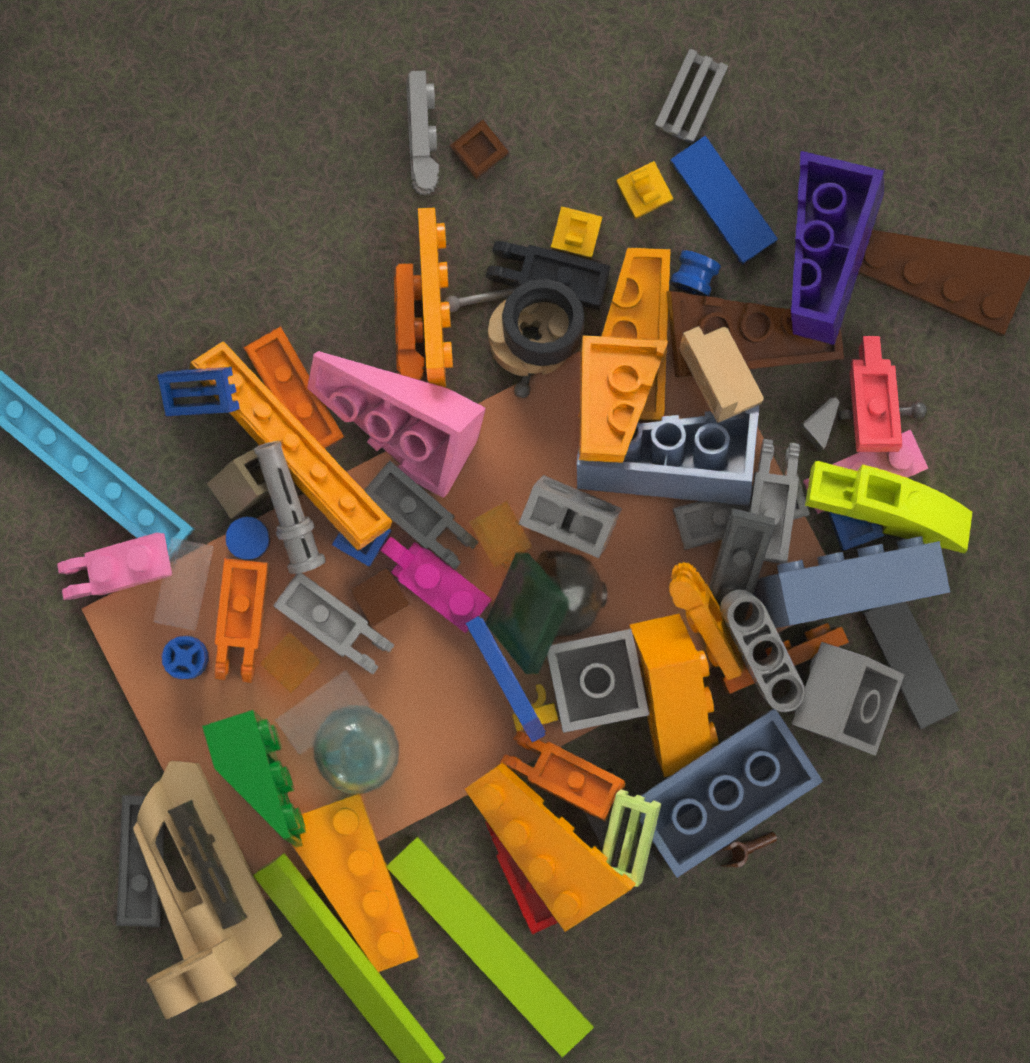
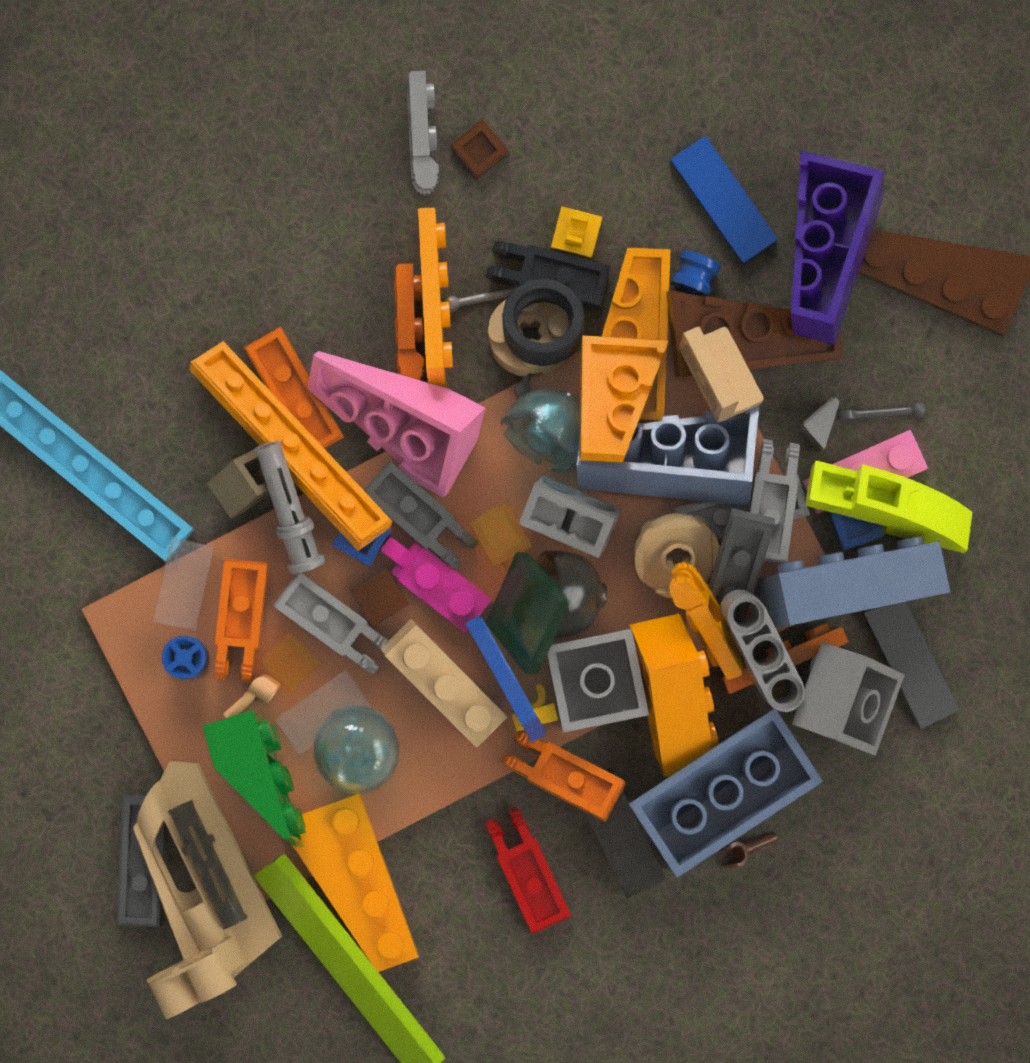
(119, 566): bright pink hinge -> none
(221, 388): blue tile -> none
(247, 538): blue tile -> none
(262, 687): none -> light nougat hand
(443, 683): none -> tan brick
(490, 946): lime tile -> none
(545, 427): none -> clear light blue cylinder
(553, 858): light orange wing -> none
(638, 805): yellowish green tile -> none
(644, 190): yellow tile -> none
(671, 532): none -> tan plate
(705, 64): light grey tile -> none
(875, 400): coral hinge -> none

